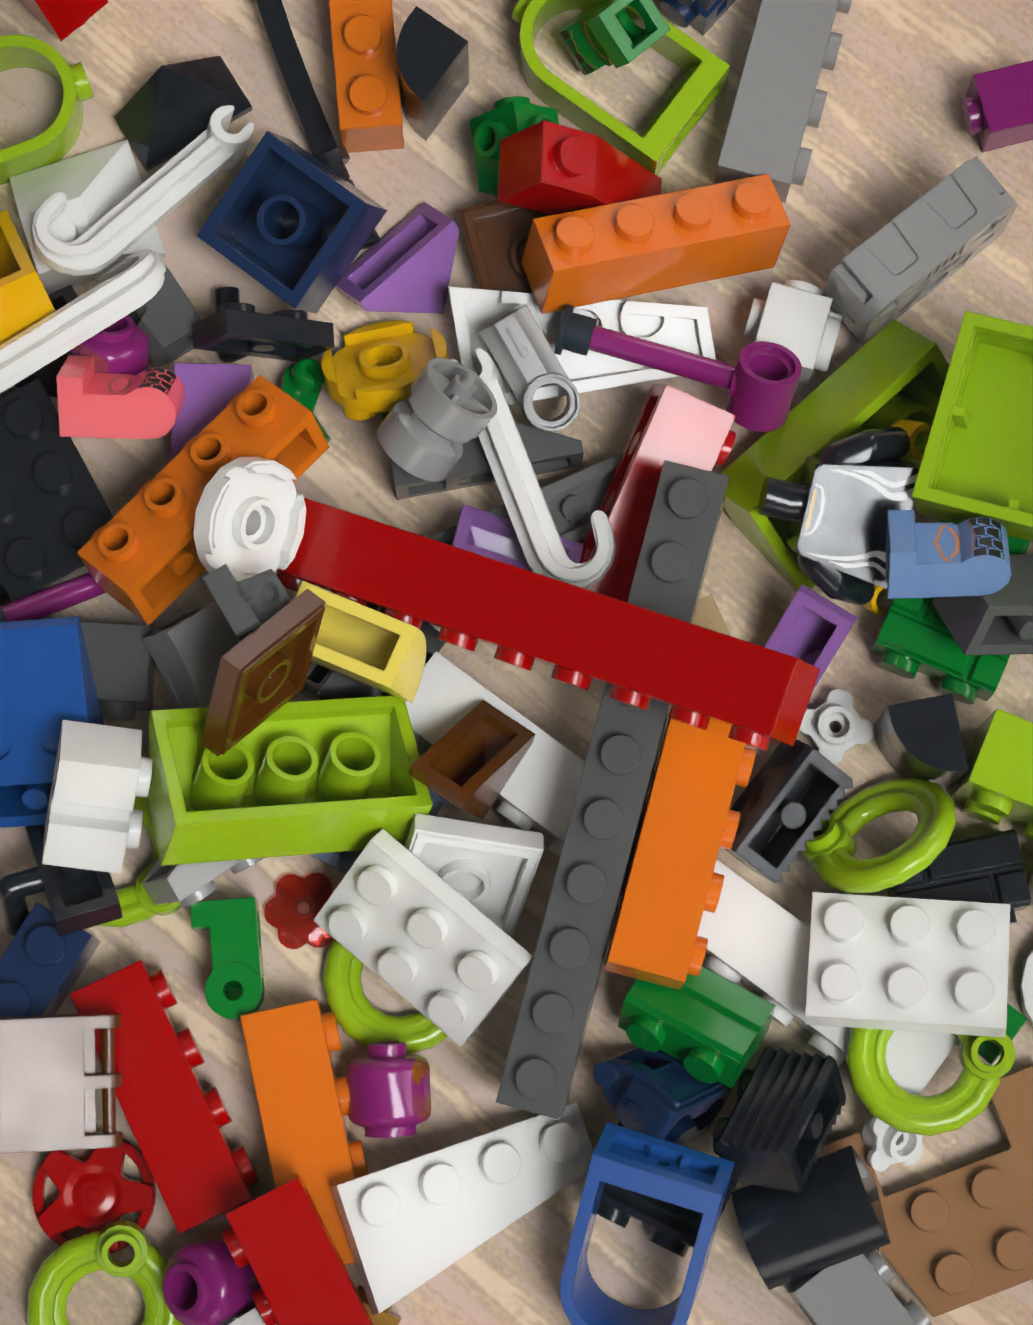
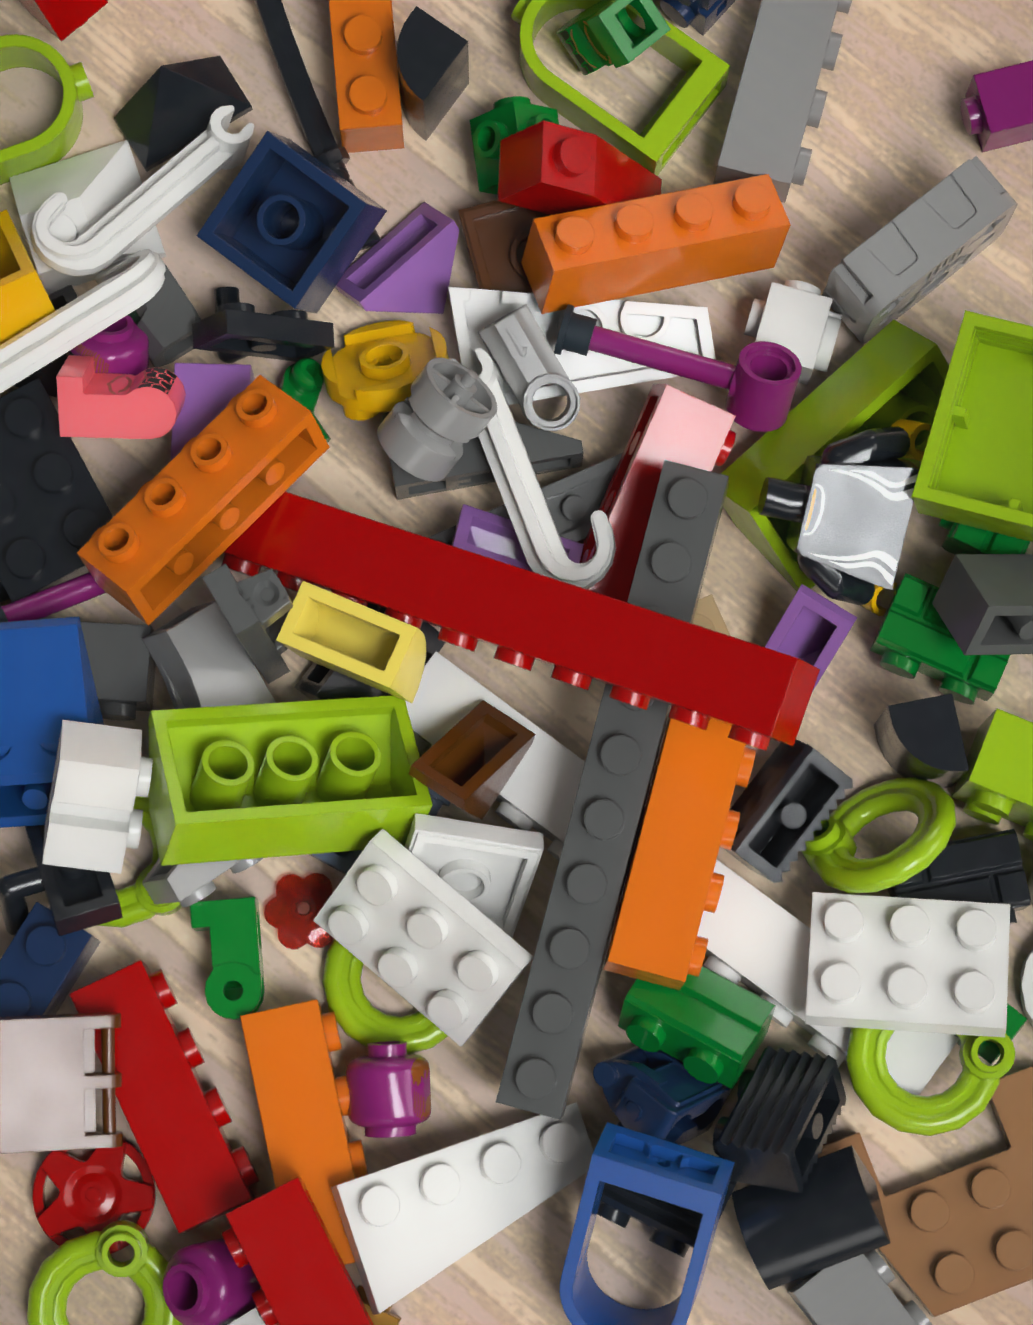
(249, 518): white plate -> none
(262, 672): reddish brown plate -> none
(853, 728): white plate -> none
(889, 1146): white plate -> none
(945, 557): medium blue leg -> none

